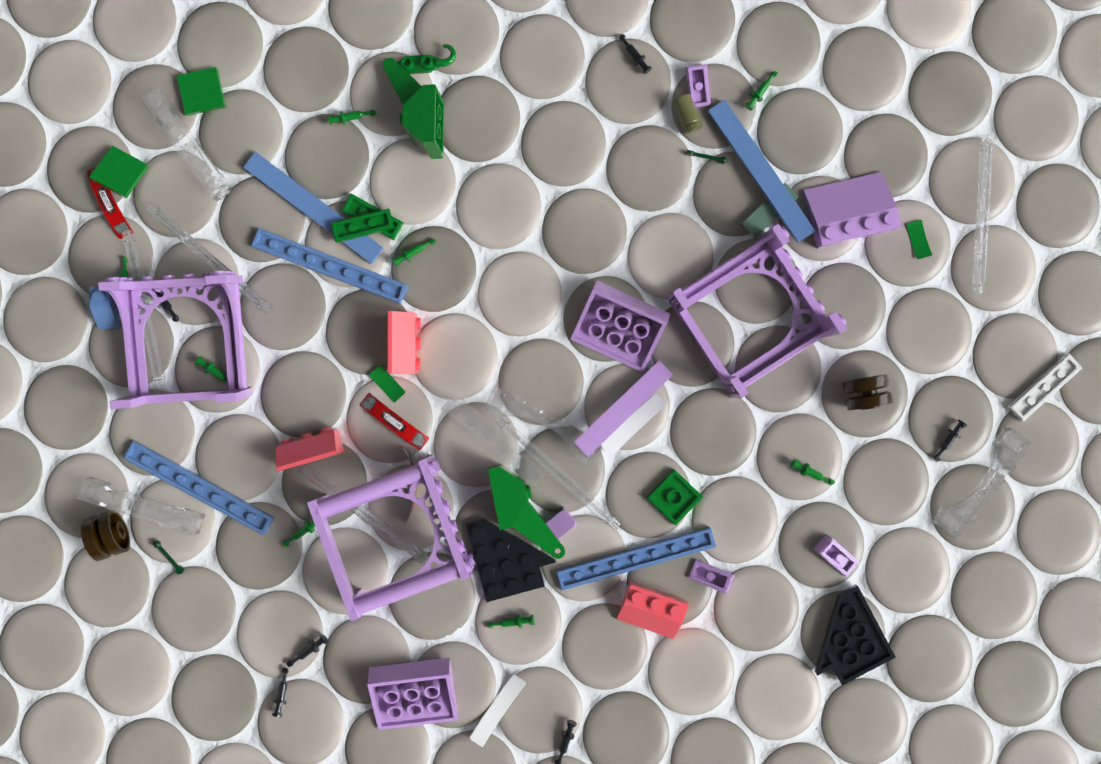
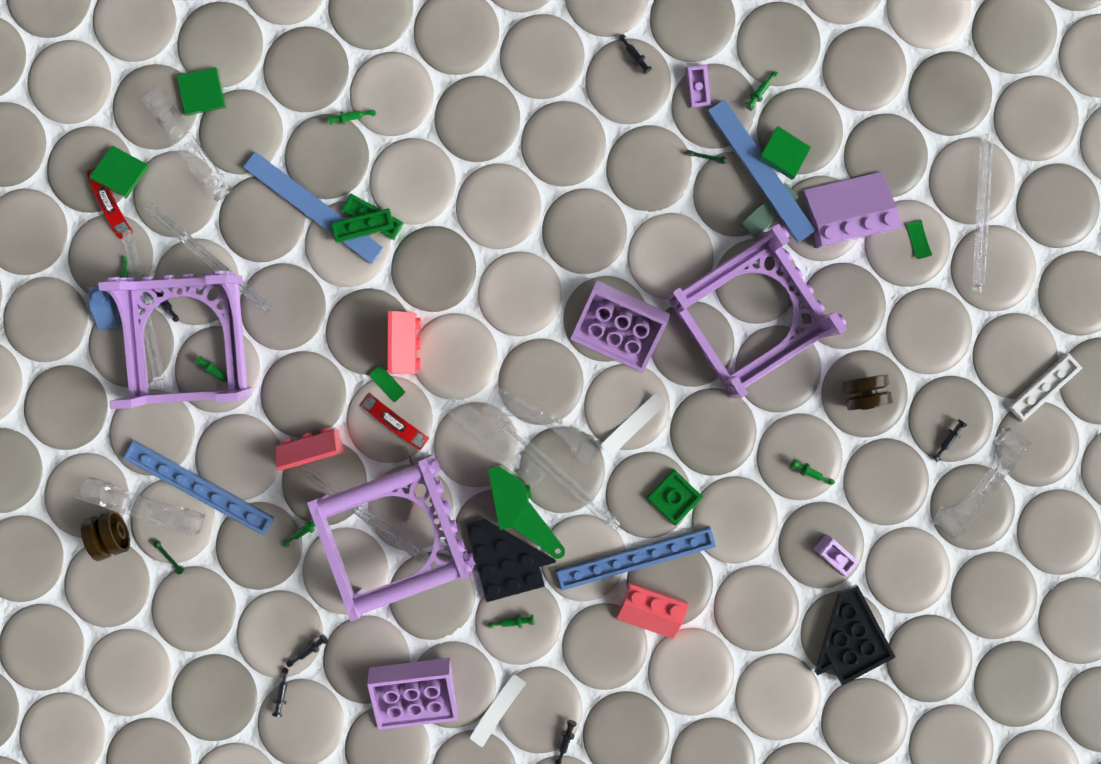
(329, 266): medium blue tile -> none
(411, 252): green piece -> none
(421, 104): green slope -> none
(561, 523): lavender slope -> none
(622, 409): lavender tile -> none
(687, 114): olive piece -> none
(711, 576): lavender slope -> none
(784, 153): none -> green tile

